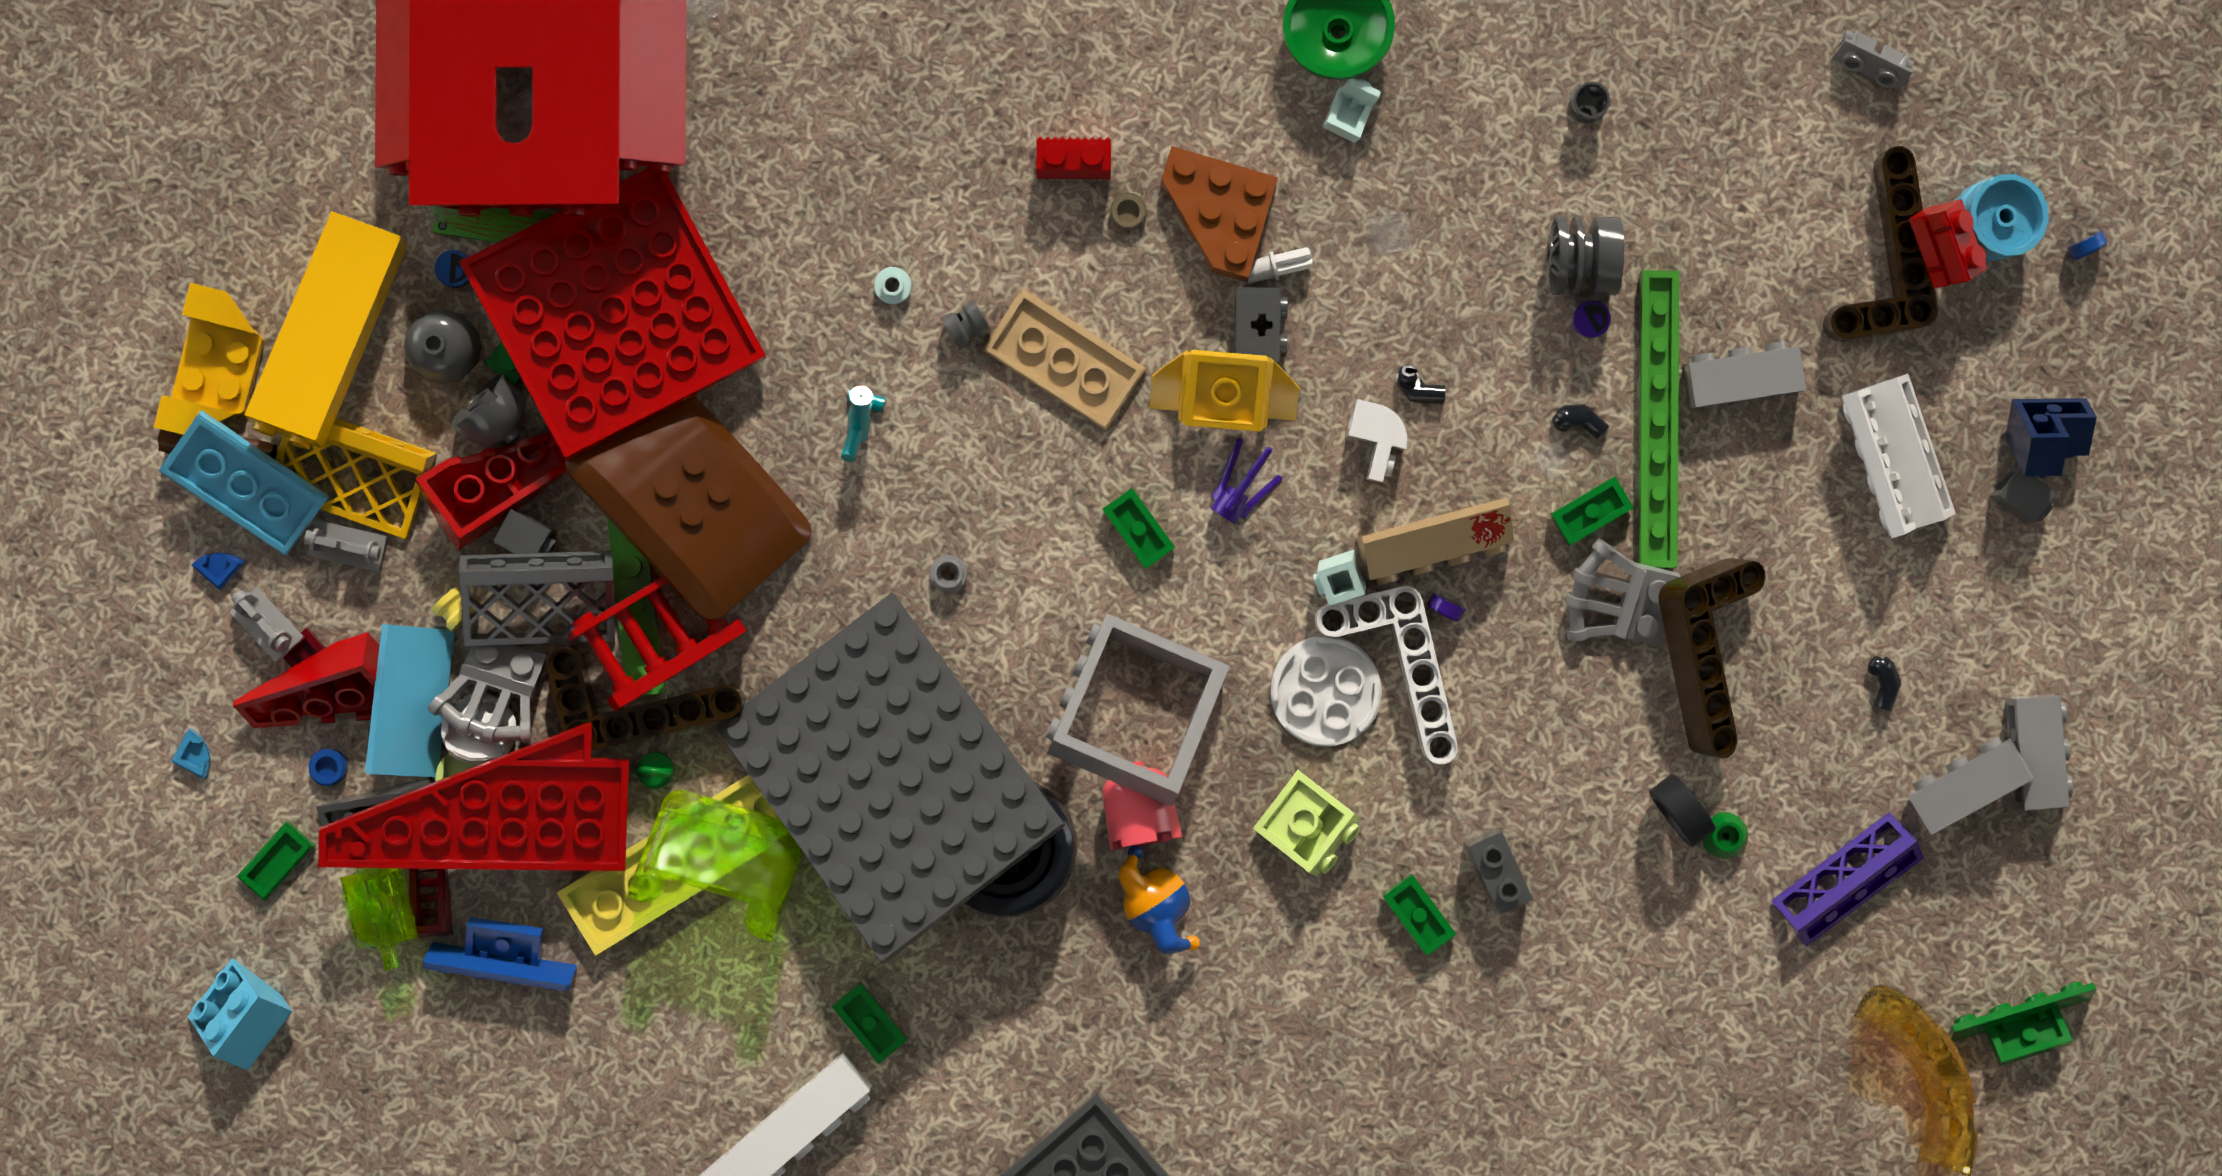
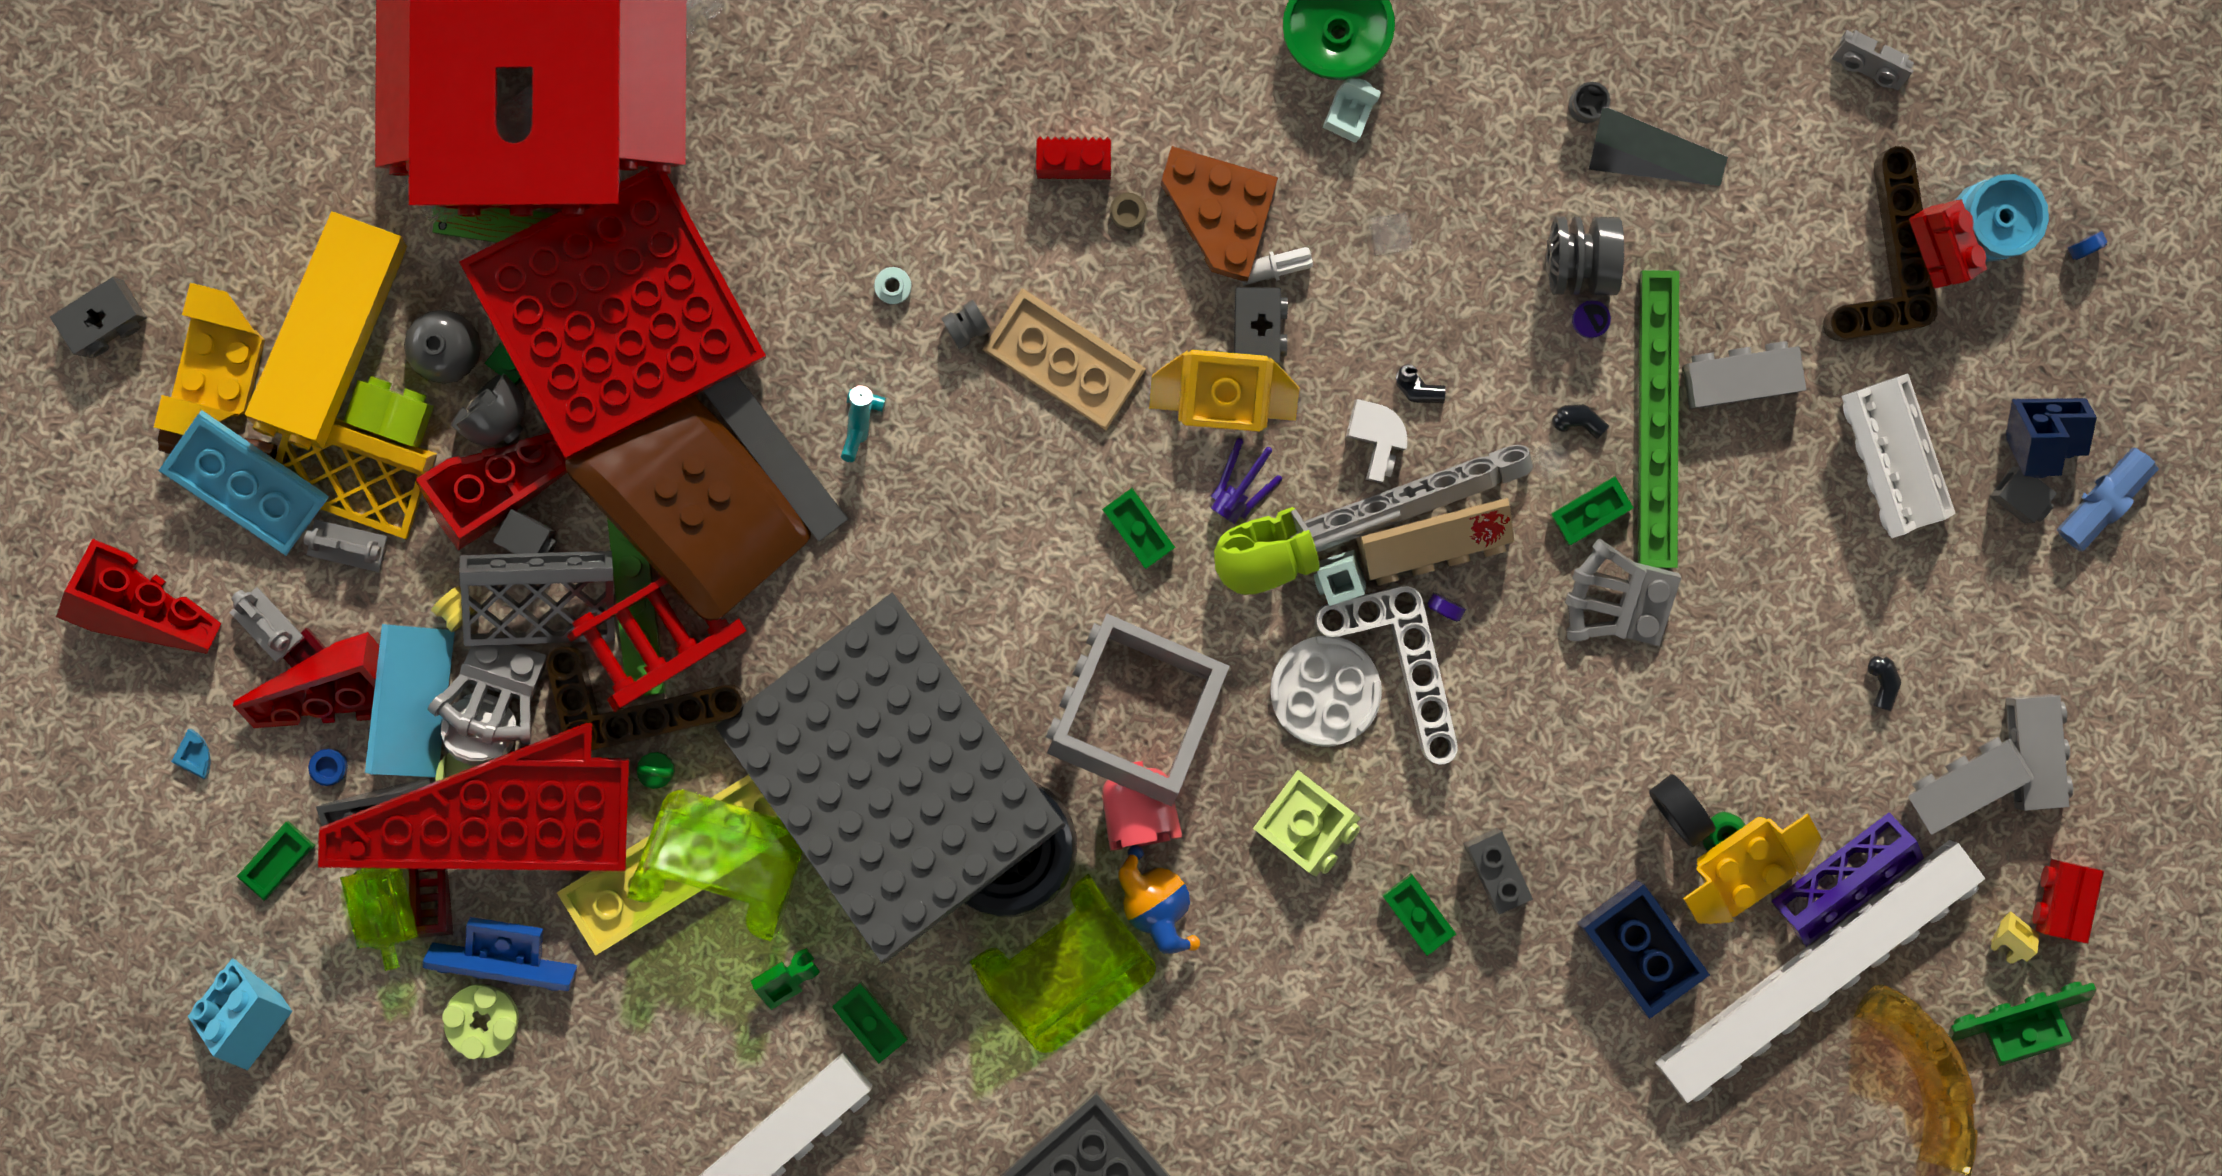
(78, 319): none -> dark grey brick
(121, 602): none -> red wedge
(218, 567): blue tile -> none
(388, 412): none -> lime brick
(449, 269): blue tile -> none
(486, 1000): none -> yellowish green plate
(776, 456): none -> dark grey tile
(784, 982): none -> green plate
(936, 573): light grey plate -> none
(1068, 972): none -> clear neon green windscreen
(1276, 549): none -> piece
(1643, 150): none -> sticker
(1643, 948): none -> dark blue brick
(1695, 651): dark brown beam -> none
(1750, 867): none -> yellow piece
(1820, 971): none -> white brick
(2018, 937): none -> light yellow tile
(2068, 900): none -> red brick
(2108, 499): none -> medium blue piece

